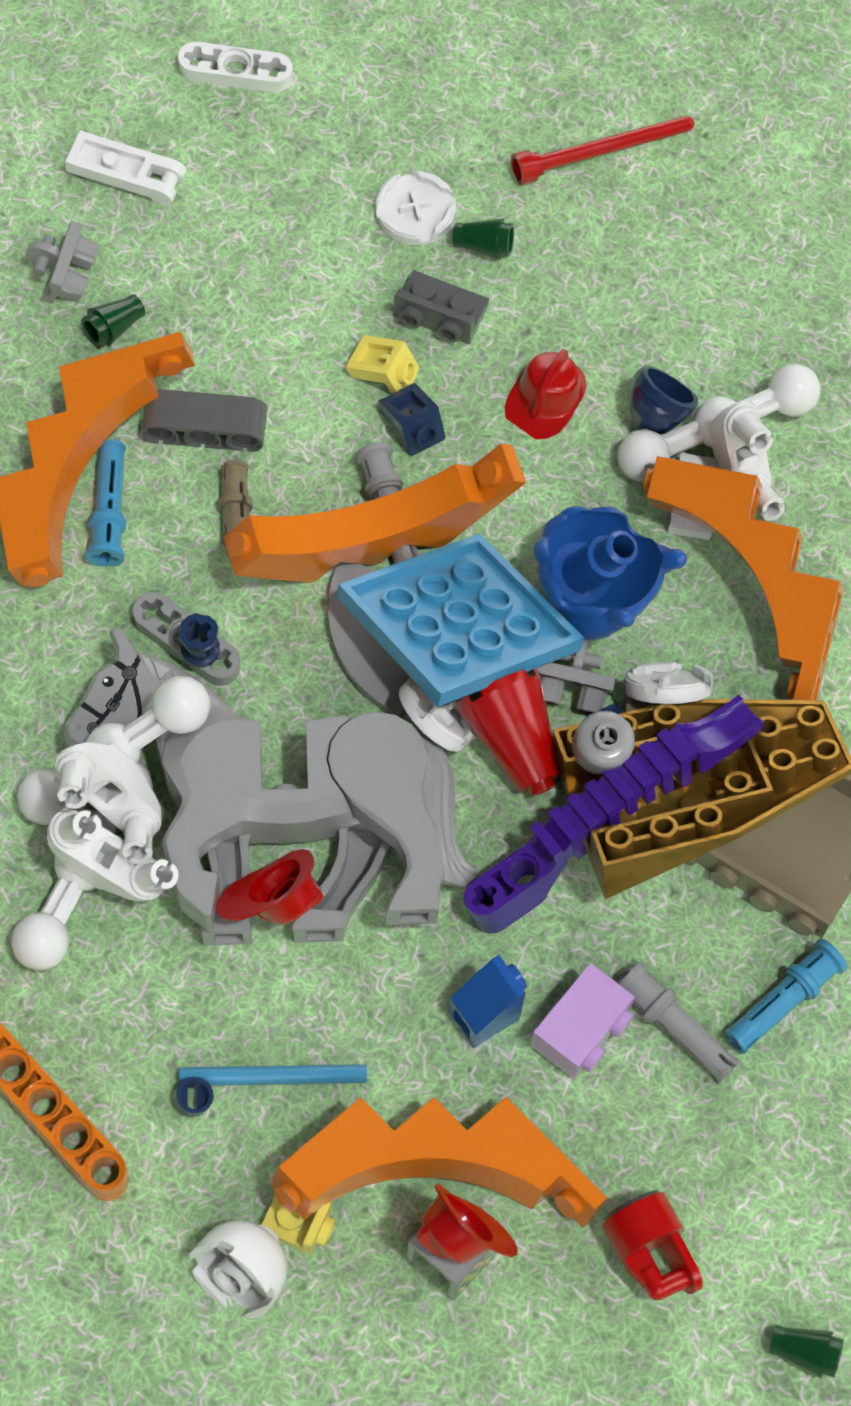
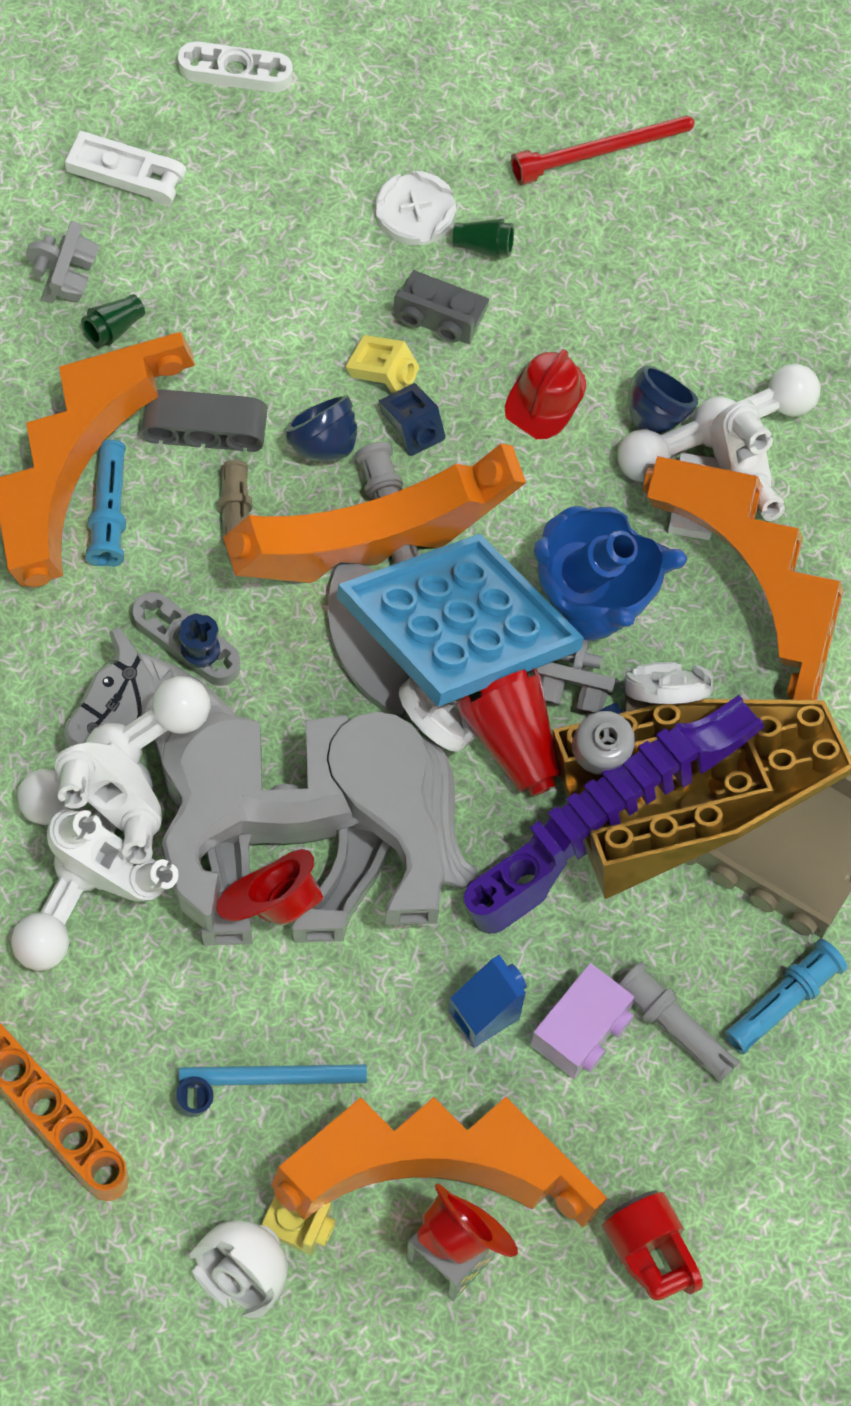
(324, 430): none -> dark blue hat
(809, 1349): dark green cone -> none

